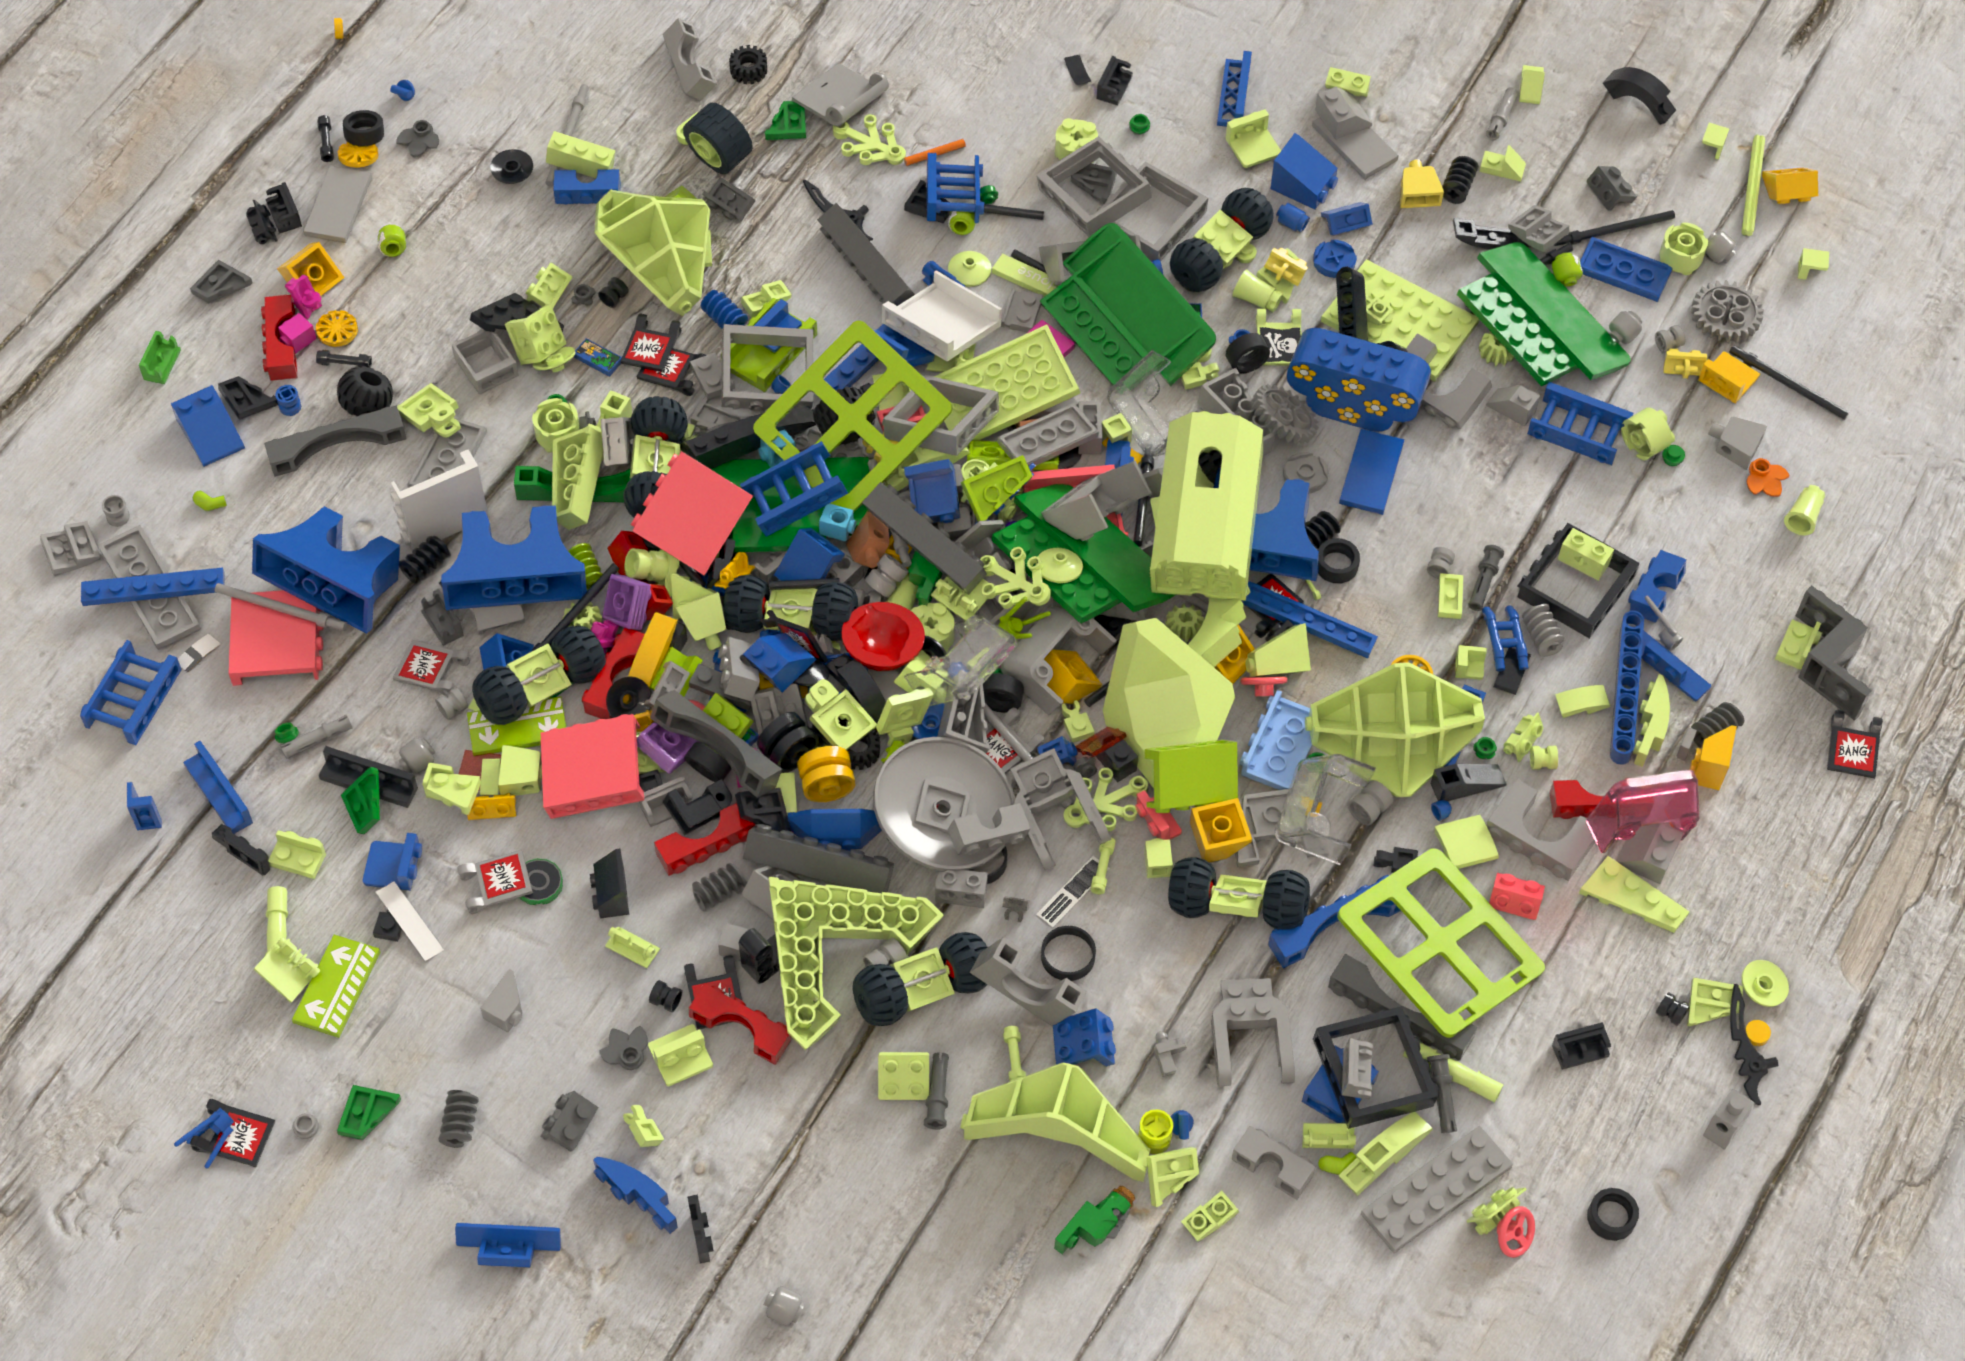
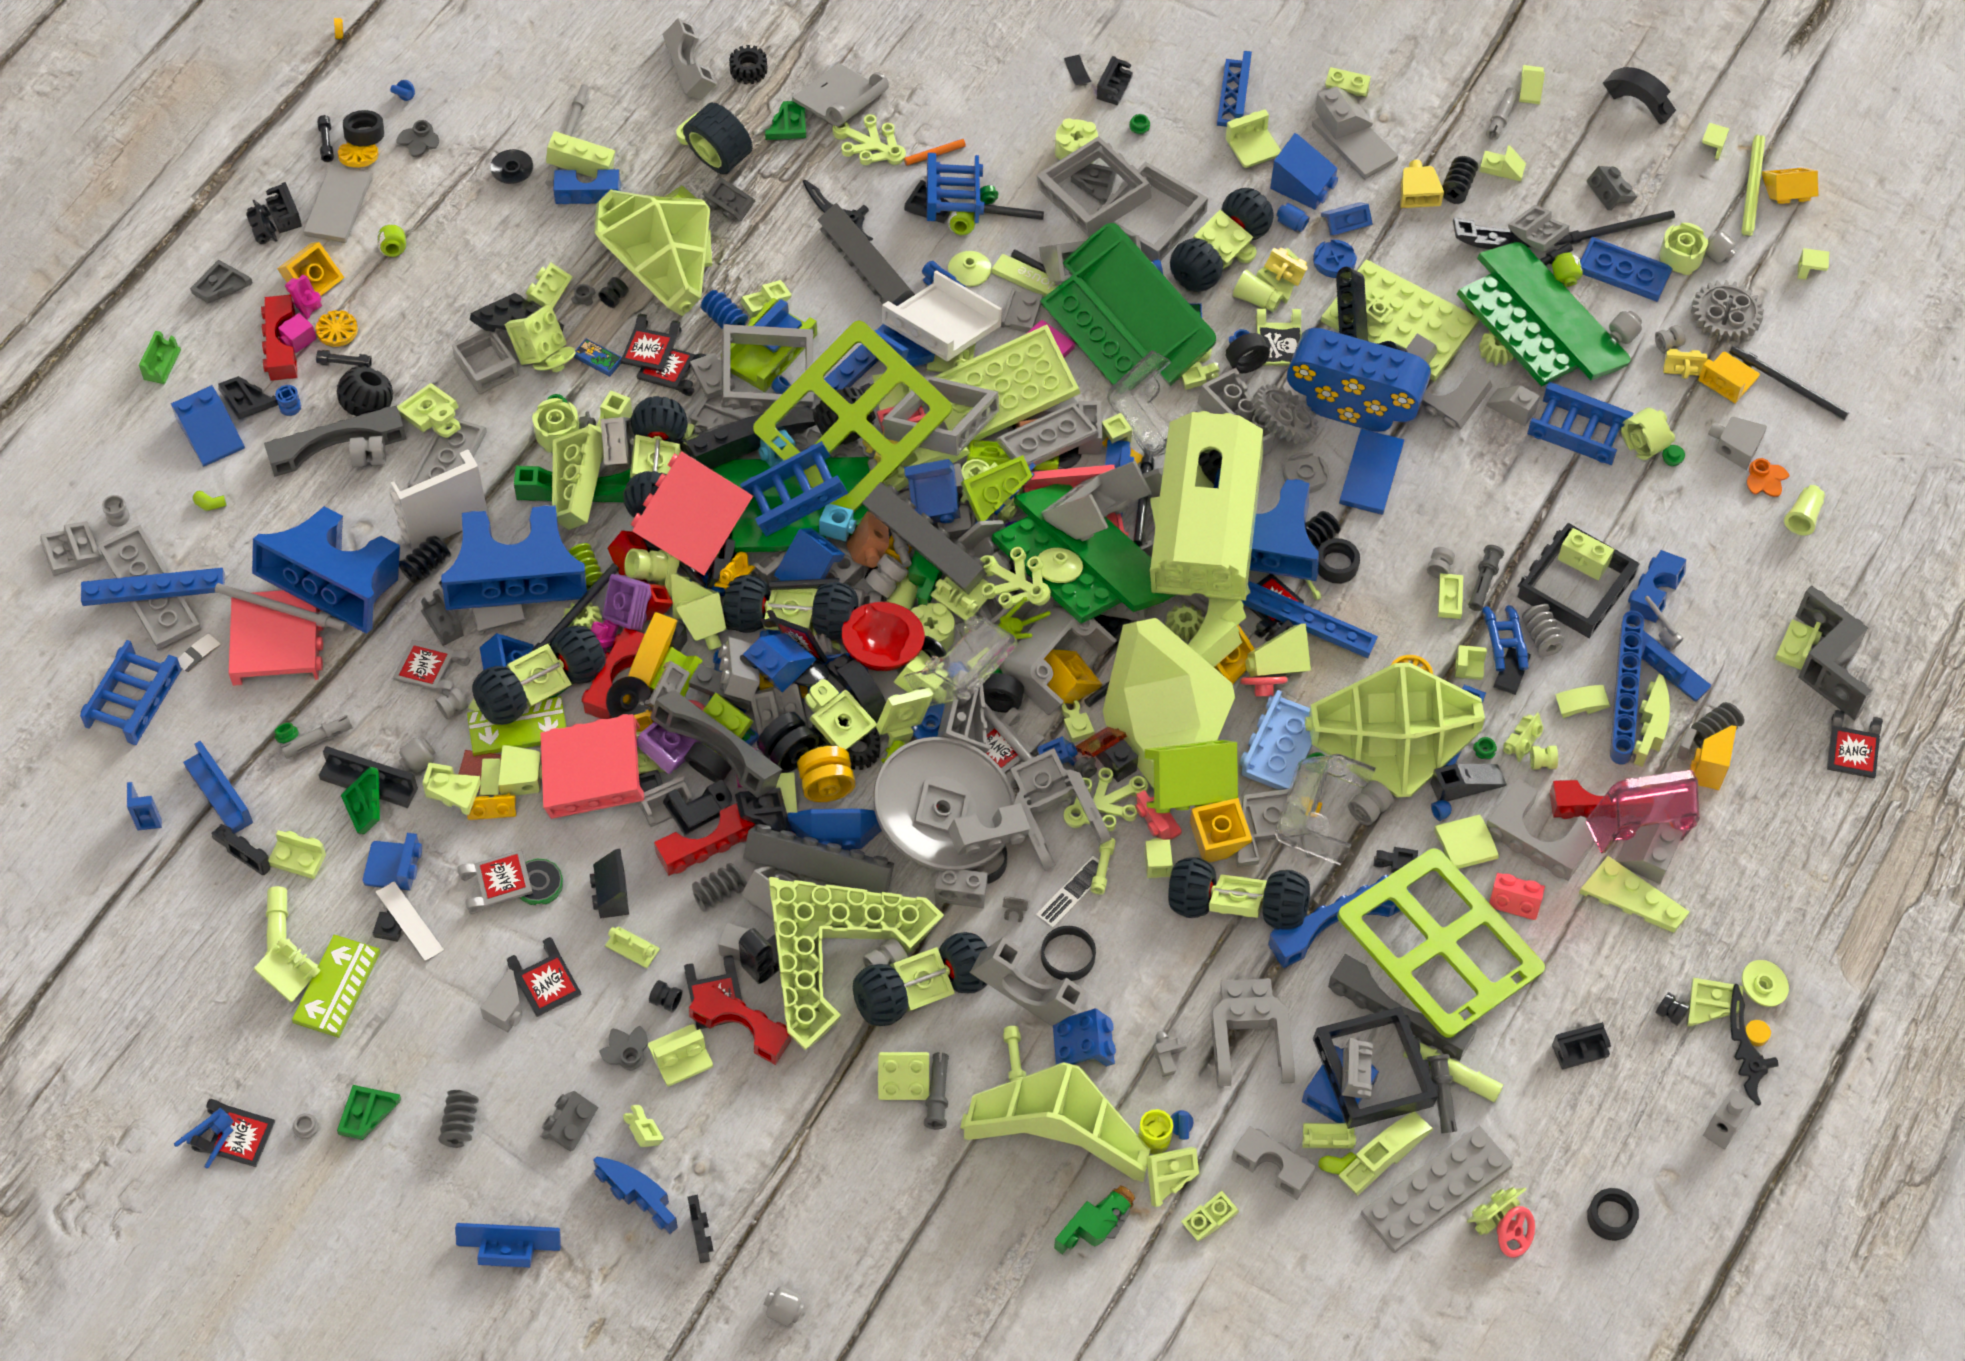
(359, 451): none -> light grey wheel
(546, 982): none -> flag

